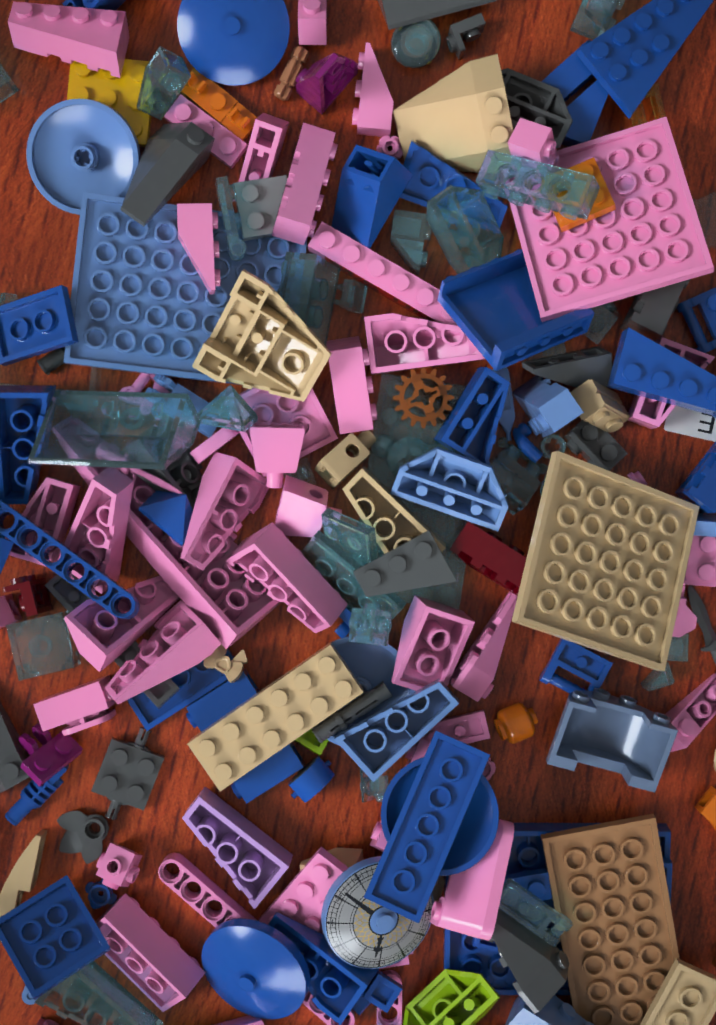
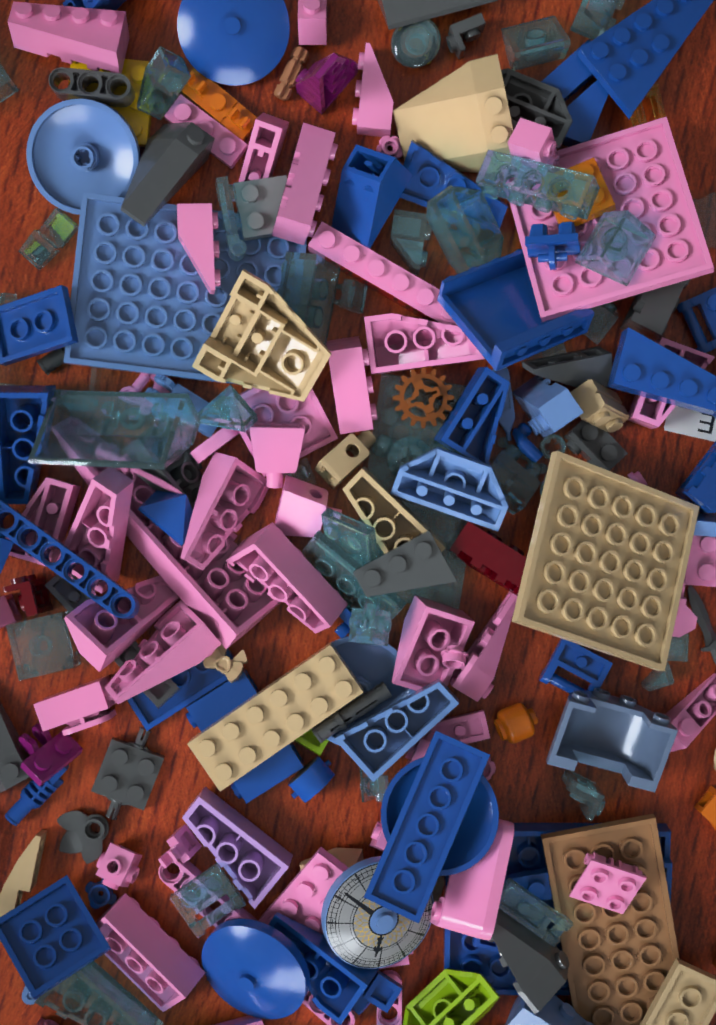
(49, 239): none -> clear light blue slope
(82, 78): none -> dark grey beam
(182, 846): none -> bright pink plate
(203, 892): none -> clear light blue plate
(454, 657): none -> bright pink plate
(535, 43): none -> clear light blue slope
(553, 247): none -> blue hips
(585, 792): none -> clear light blue bracket
(608, 883): none -> bright pink hinge
(616, 246): none -> clear light blue slope

